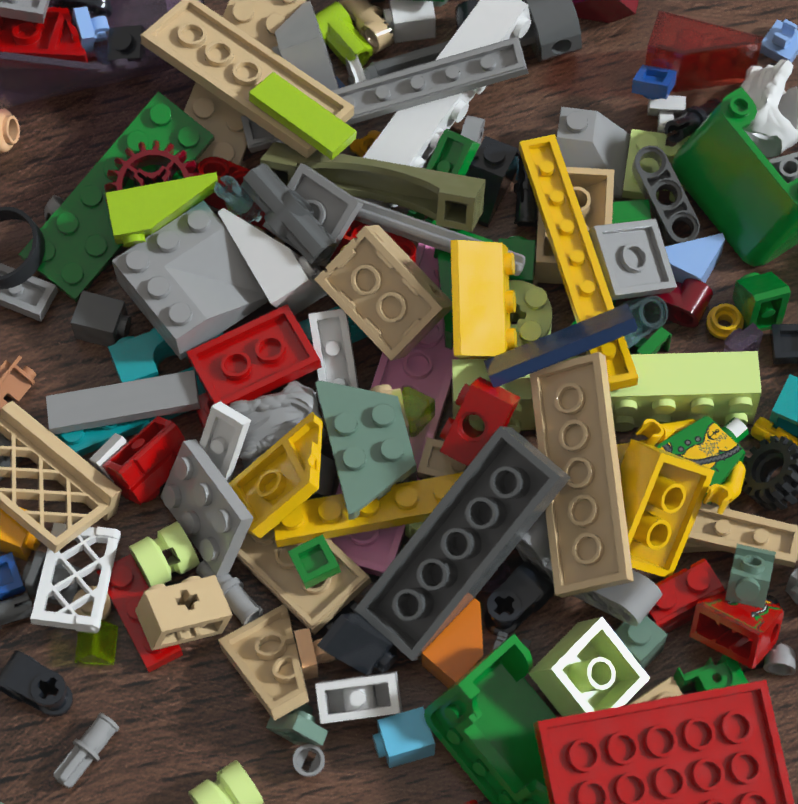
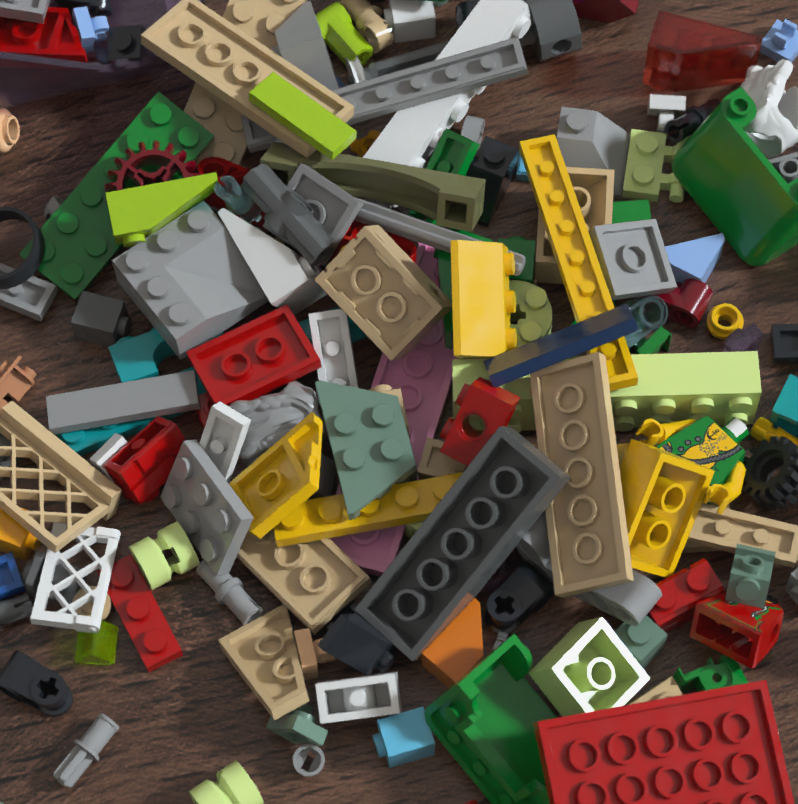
(183, 611): tan brick -> none
(314, 561): green plate -> none
(418, 409): clear neon green slope -> none
(525, 200): black pin -> none
(654, 82): blue plate -> none
(665, 180): dark grey beam -> none
(761, 299): green slope -> none
(780, 660): light grey hinge -> none

